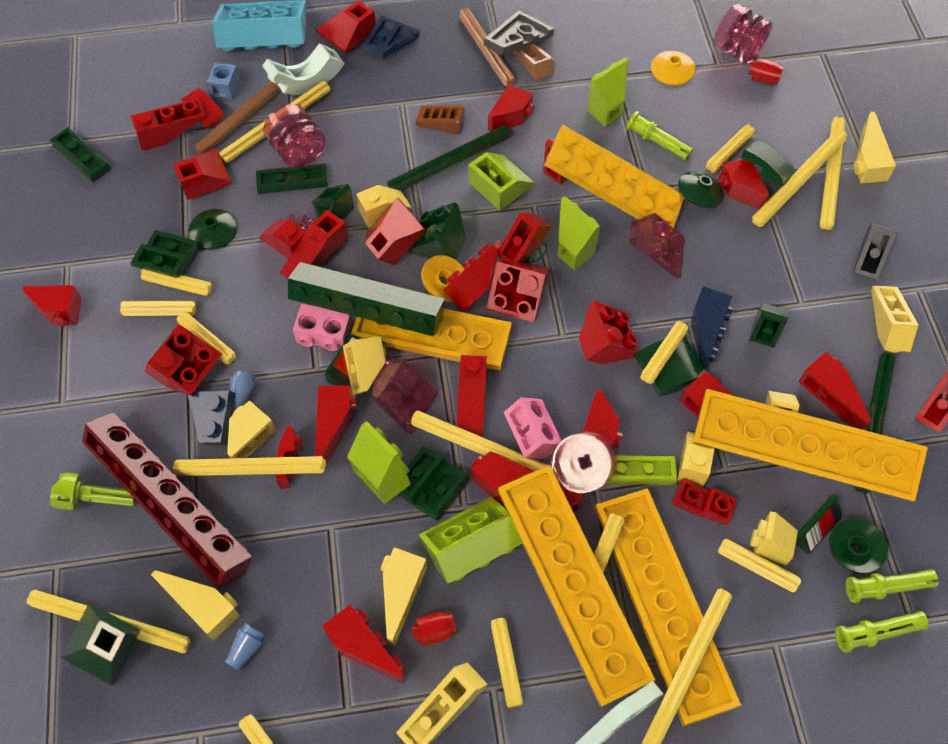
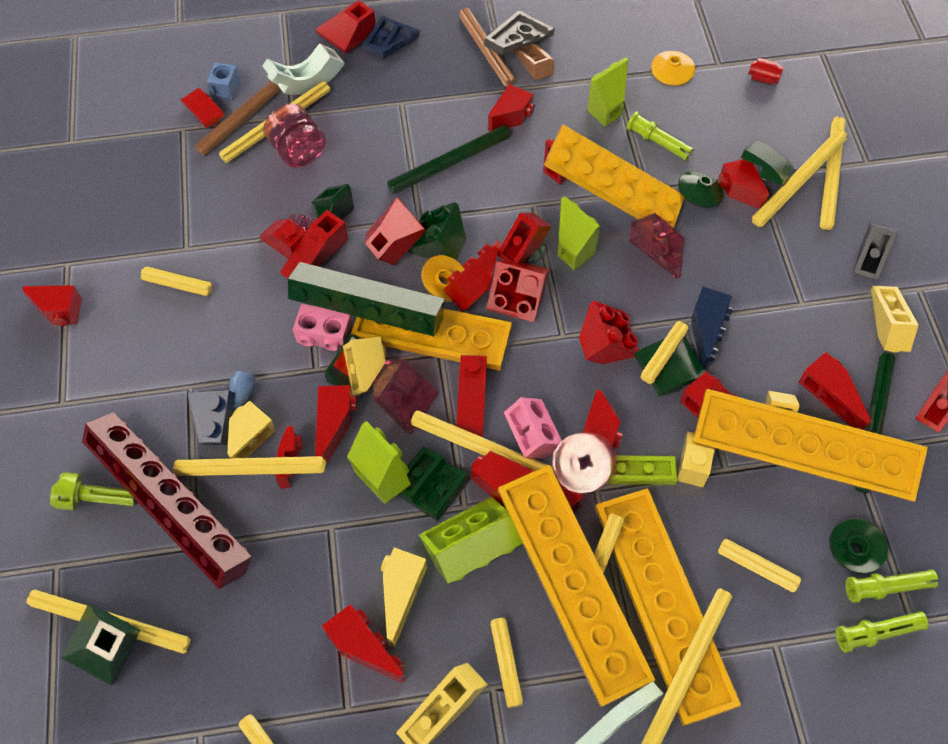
(80, 154): dark green tile -> none
(157, 308): light yellow axle -> none
(163, 124): red slope -> none
(166, 254): dark green slope -> none
(182, 361): red slope -> none
(200, 331): light yellow axle -> none
(202, 173): red slope -> none
(202, 603): light yellow slope -> none
(215, 235): dark green dish -> none
(245, 644): medium blue cone -> none
(260, 25): medium azure slope -> none
(291, 178): dark green tile -> none
(376, 200): light yellow slope -> none
(433, 628): red brick -> none
(451, 122): dark orange slope -> none
(498, 179): lime slope -> none
(705, 503): red slope -> none
(730, 148): light yellow axle -> none
(742, 33): clear pink wheel -> none
(768, 324): dark green slope -> none
(774, 539): light yellow slope -> none
(819, 525): slope -> none
(873, 156): light yellow slope -> none

